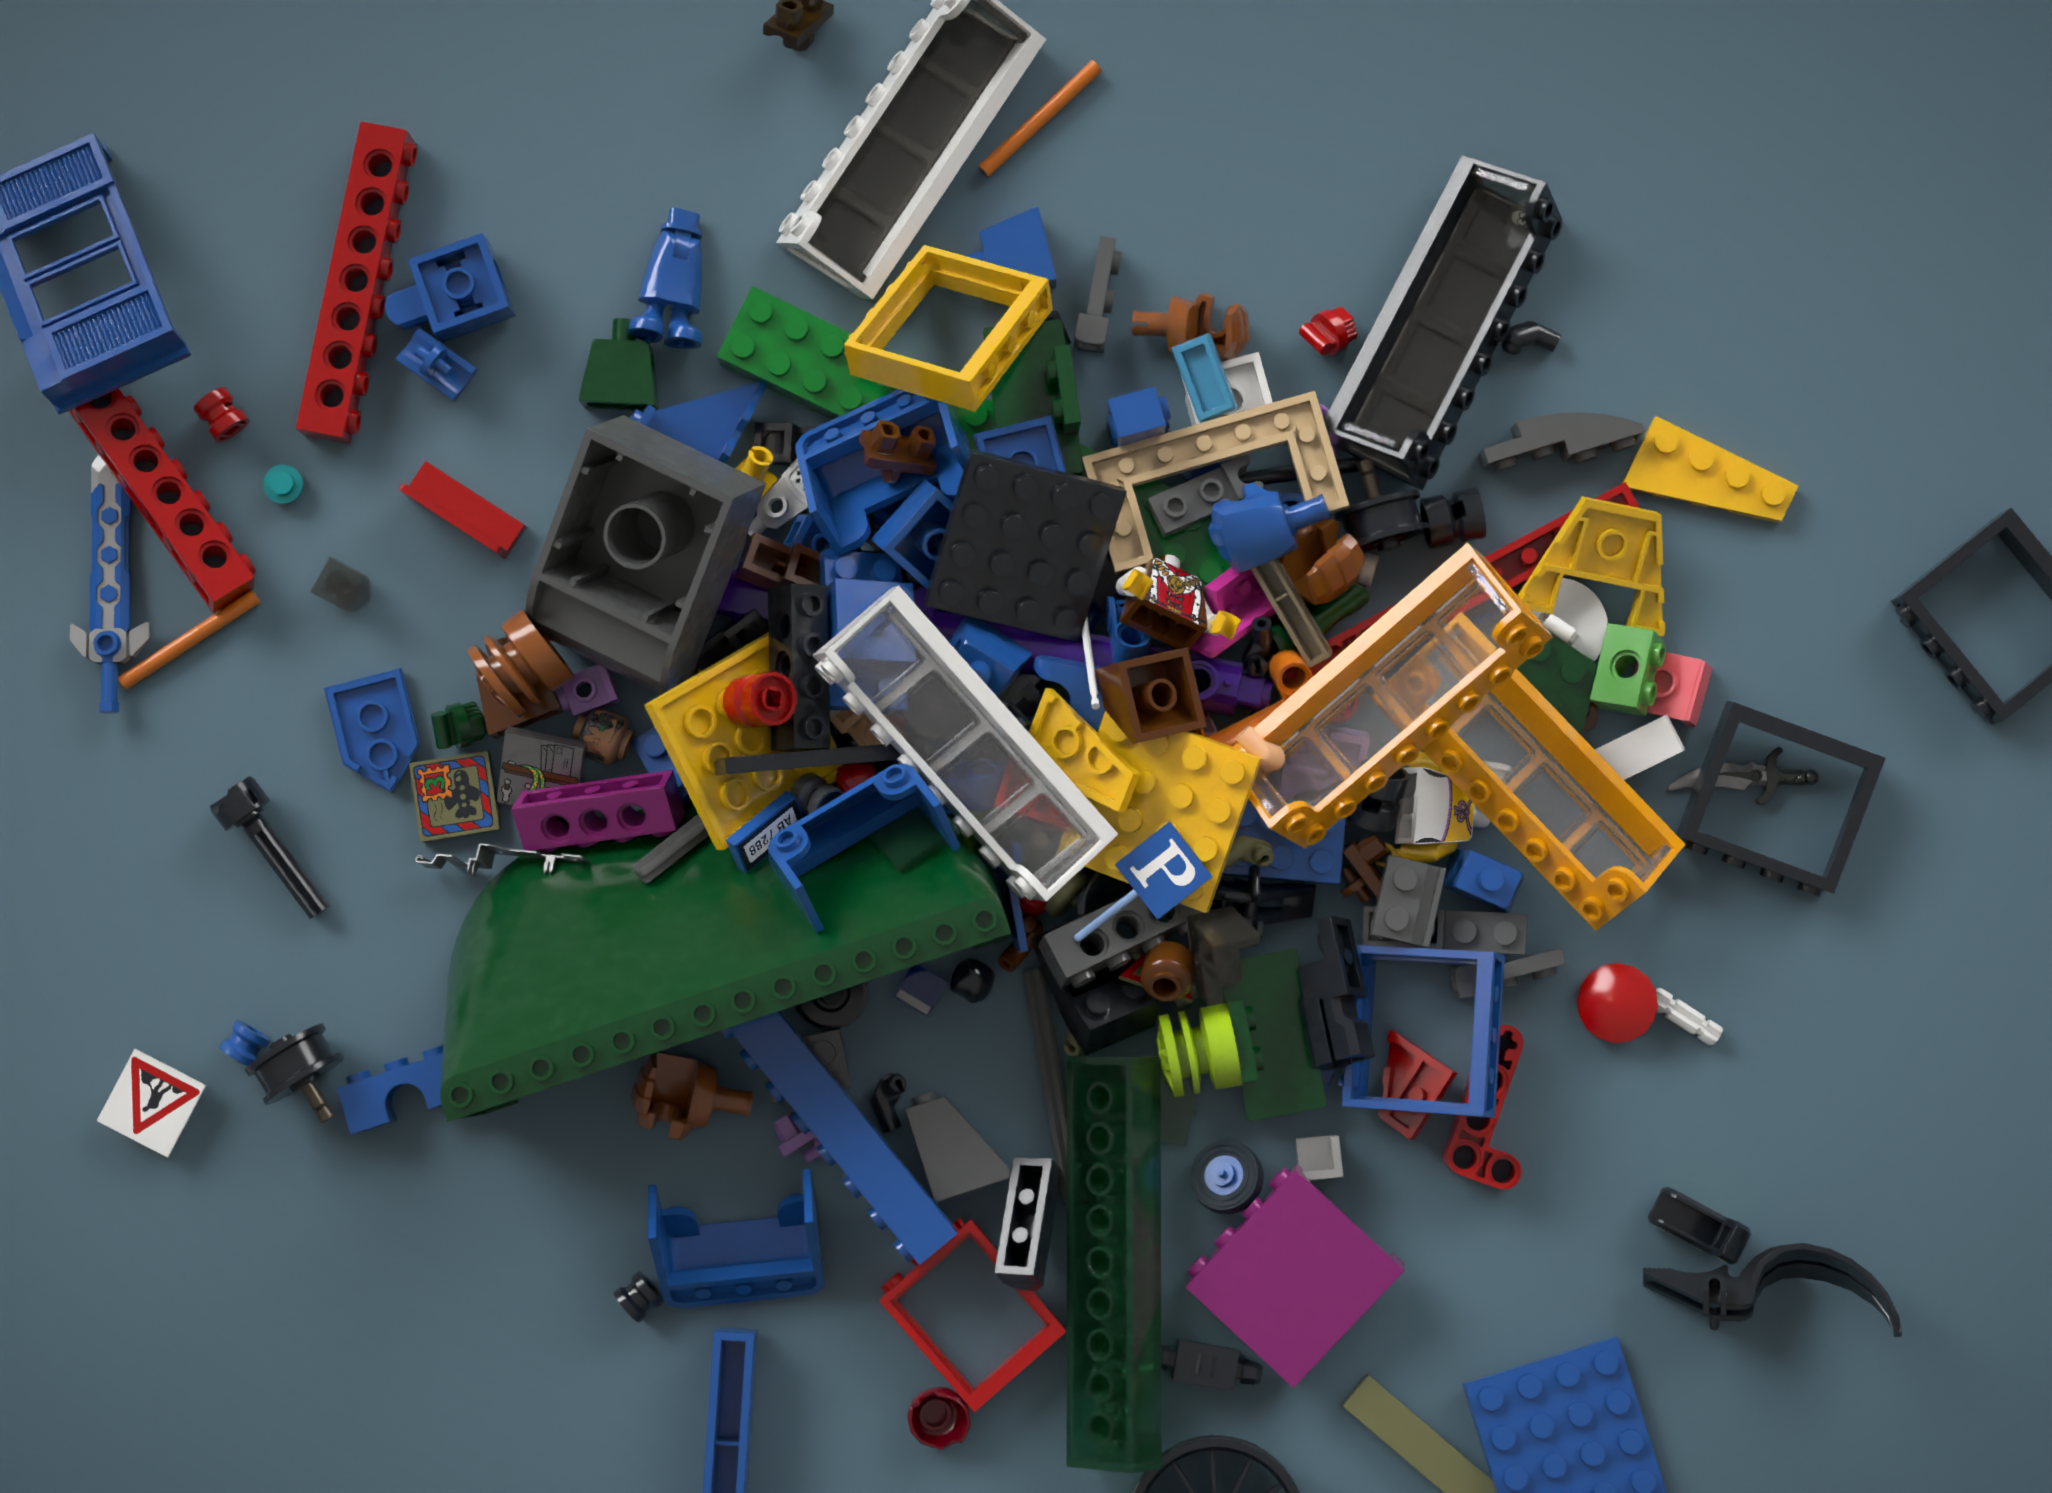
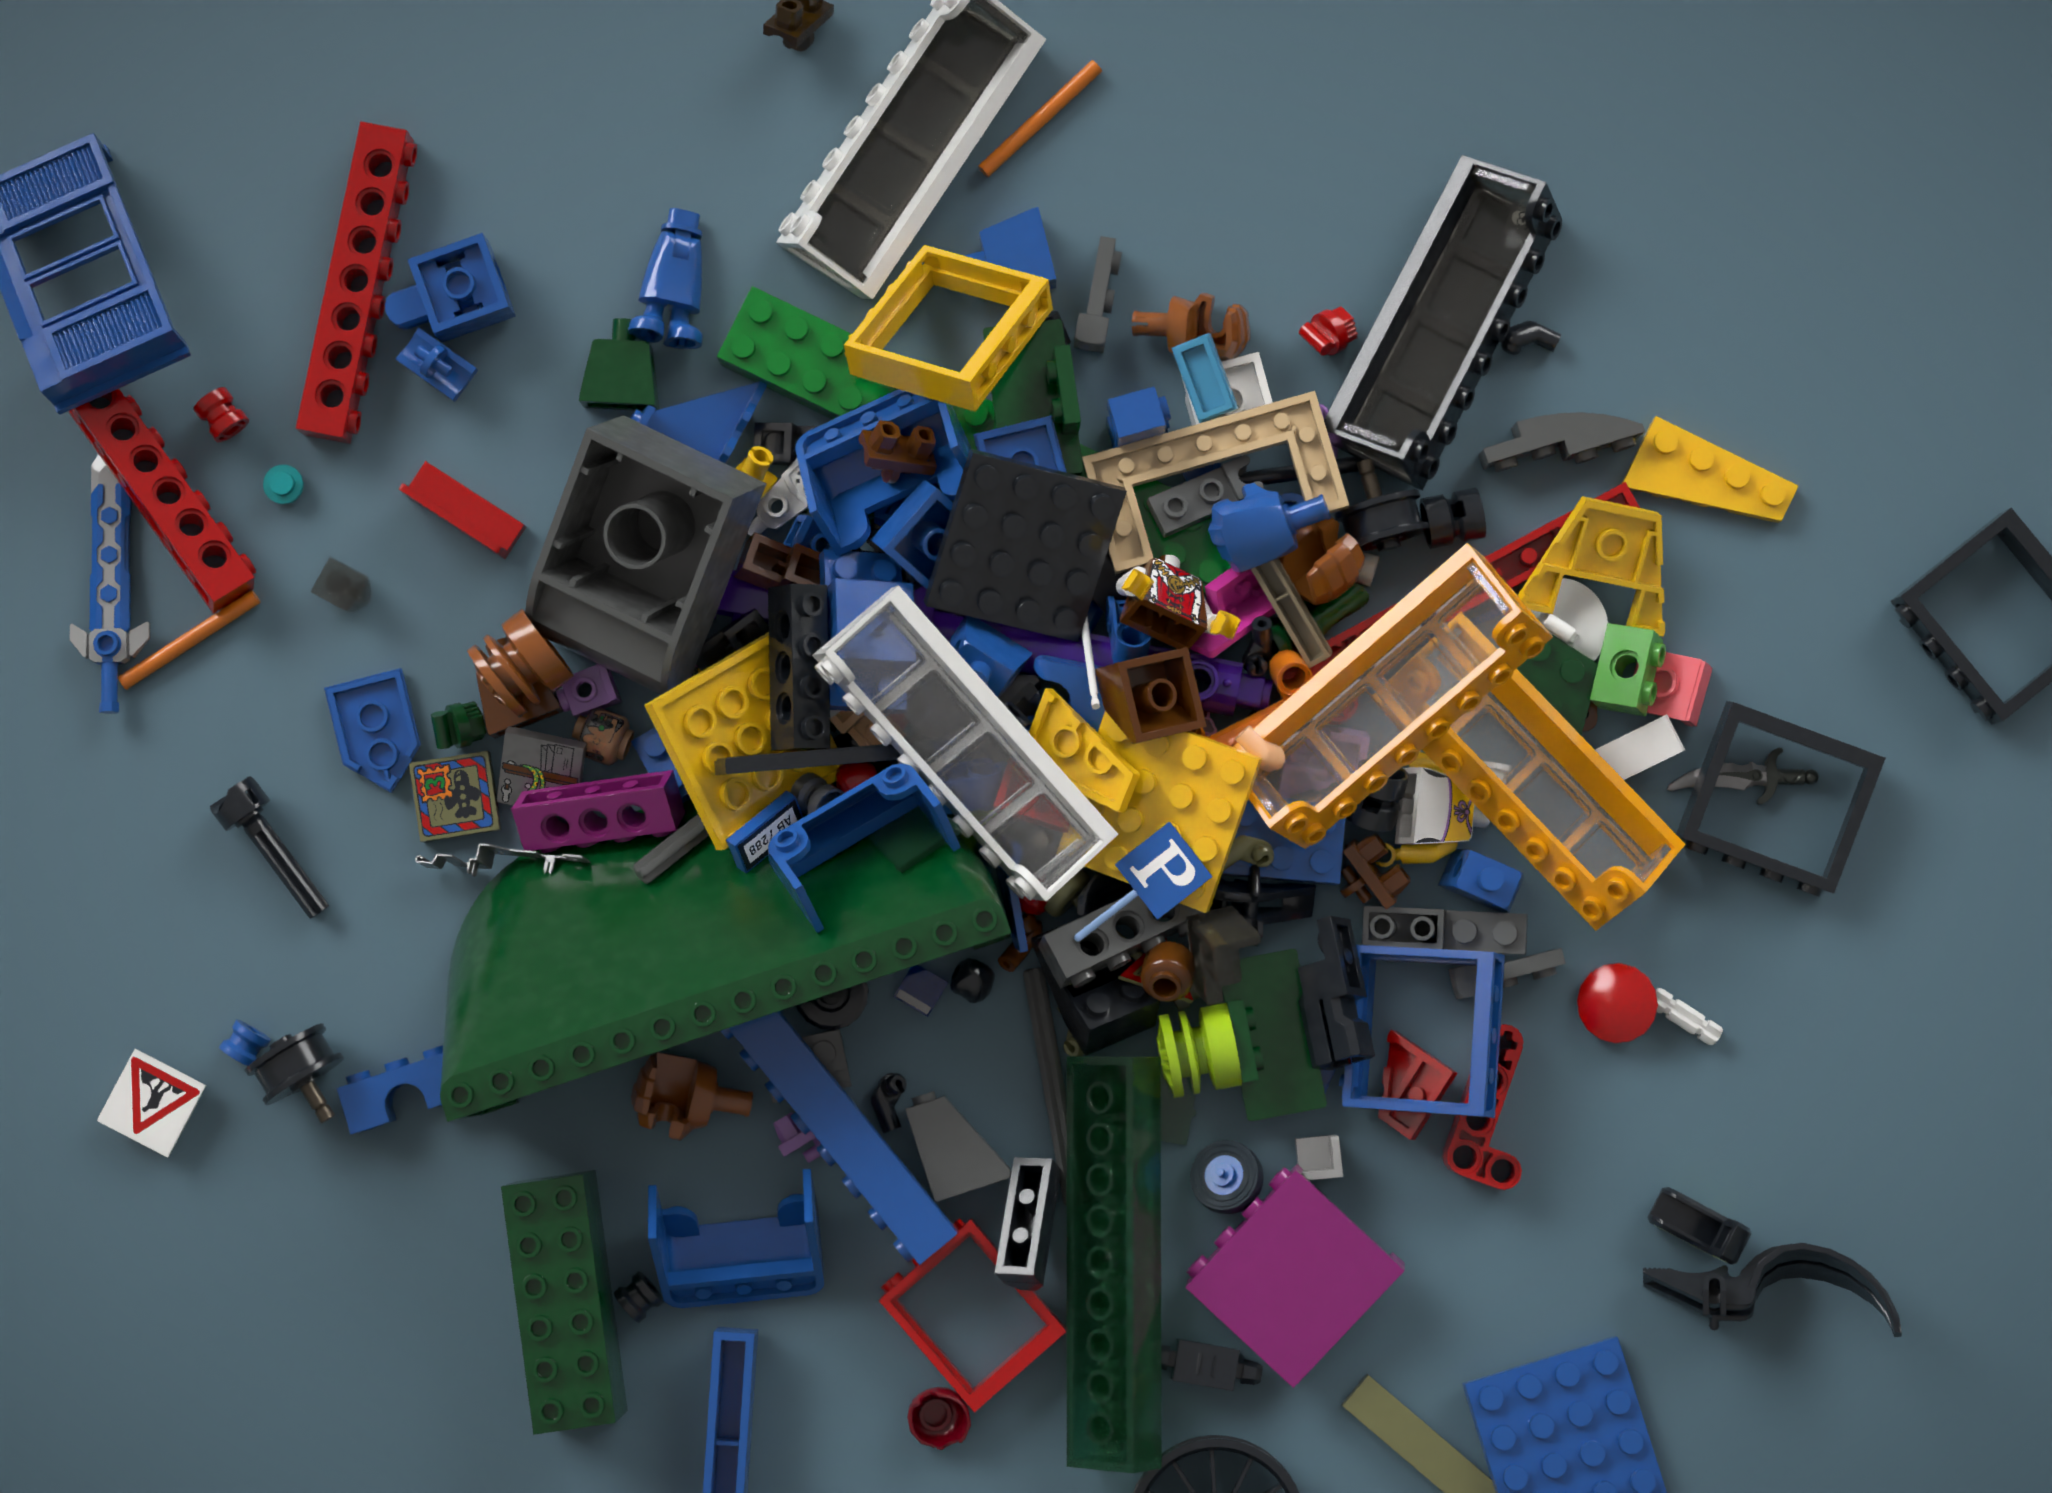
(564, 1302): none -> dark green brick
(760, 700): red wheel -> none
(1407, 901): dark grey plate -> none

